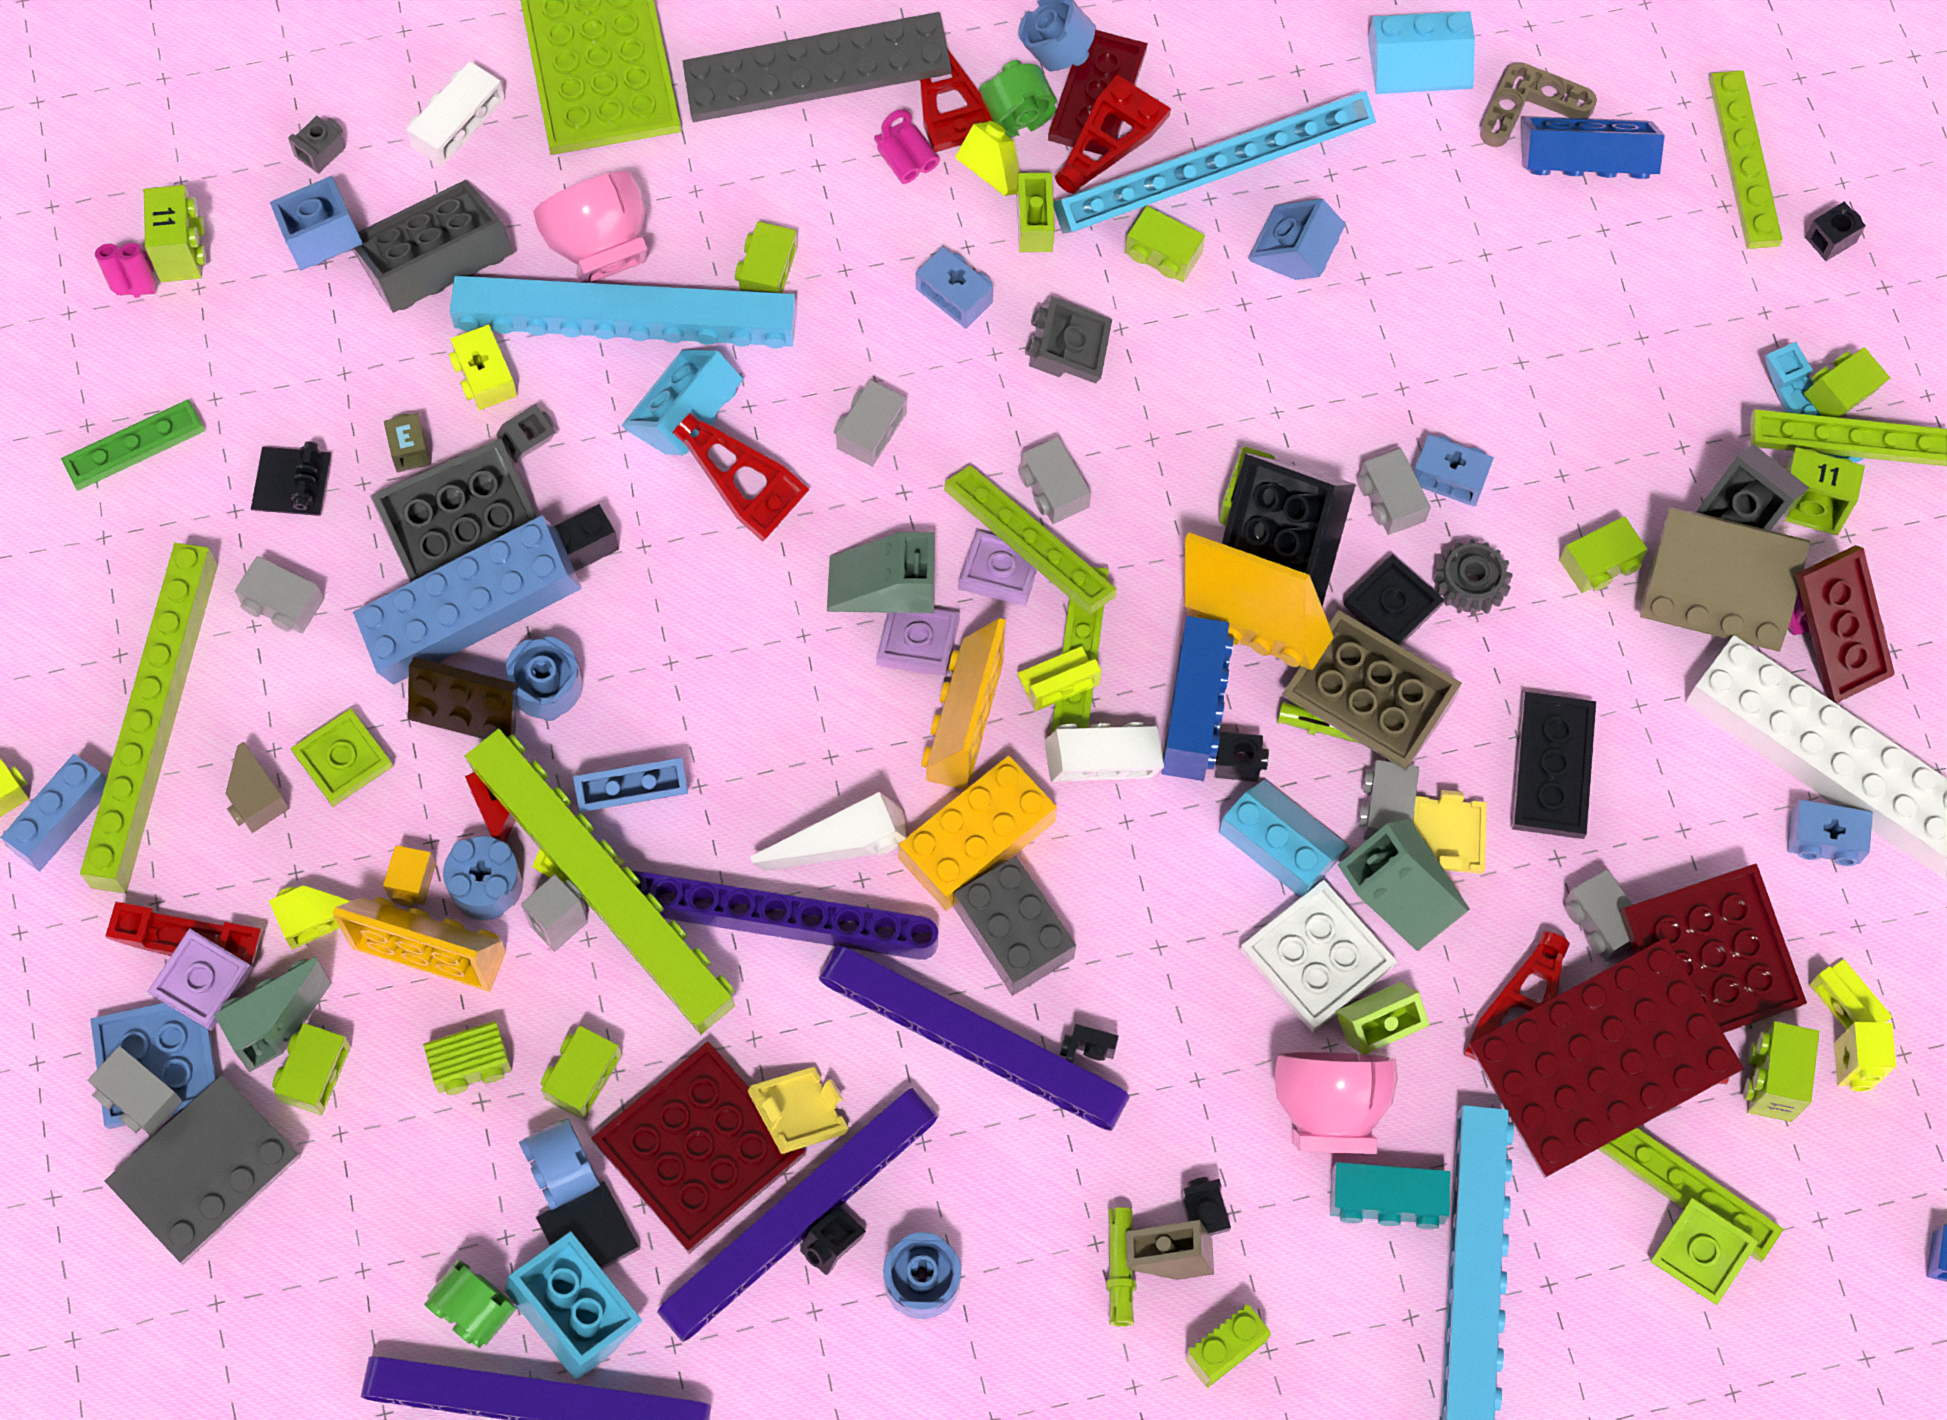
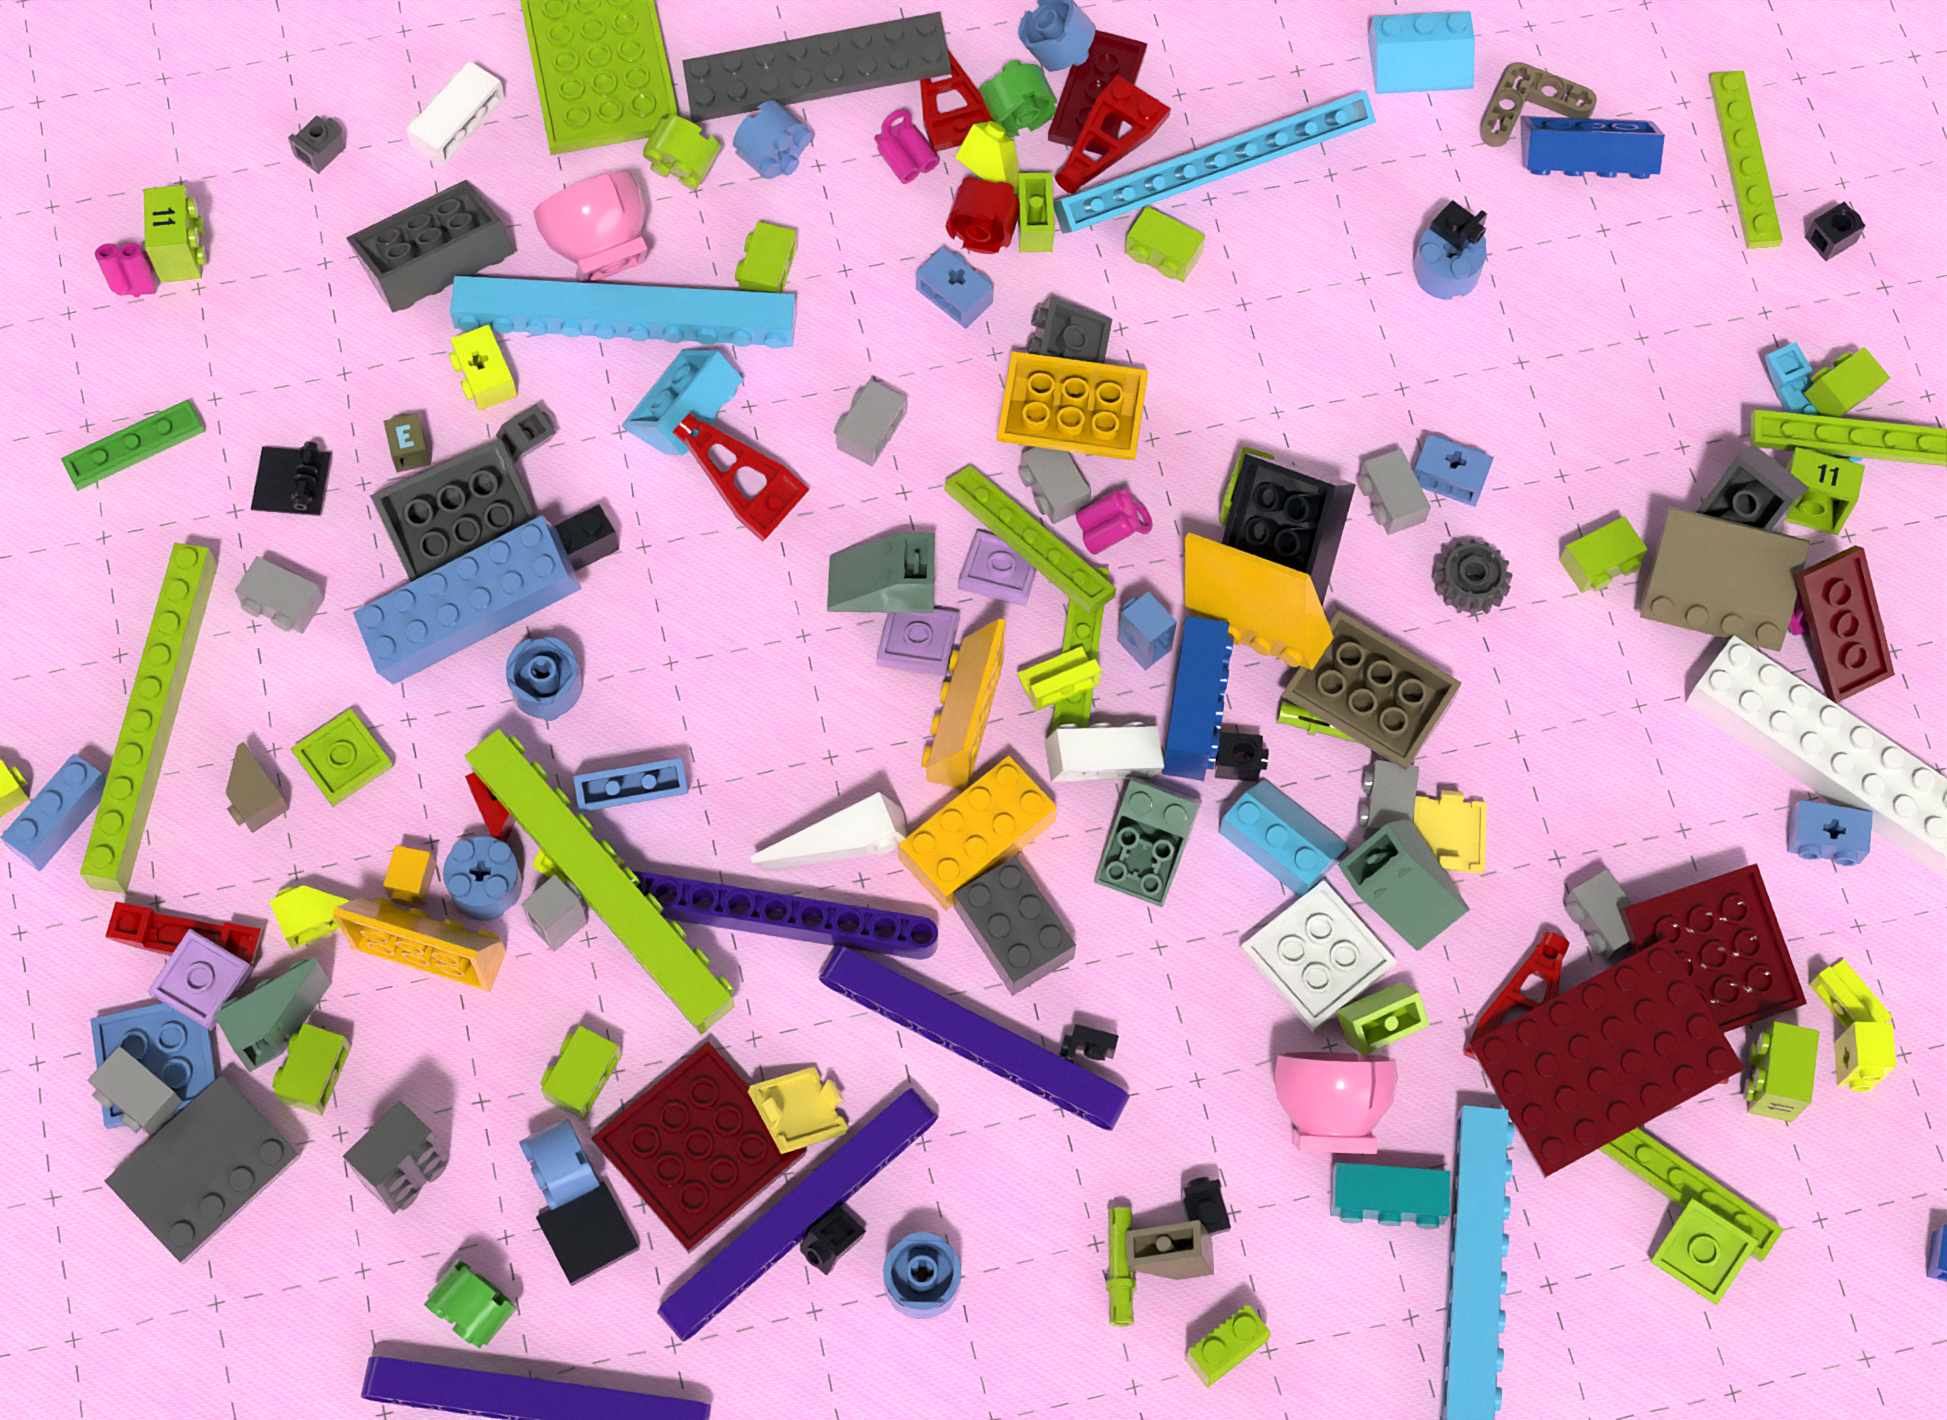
(316, 223): medium blue brick -> none
(397, 1158): none -> dark grey brick
(460, 699): dark brown plate -> none
(467, 1058): lime brick -> none
(572, 1305): medium azure slope -> none
(680, 150): none -> lime brick
(771, 140): none -> medium blue brick
(983, 215): none -> red brick
(1072, 405): none -> yellow slope
(1112, 521): none -> dark pink piece
(1146, 630): none -> medium blue brick
(1148, 841): none -> sand green slope
(1298, 239): medium blue slope -> none
(1394, 601): black plate -> none
(1444, 269): none -> medium blue brick
(1459, 226): none -> black bracket
(1554, 765): black plate -> none

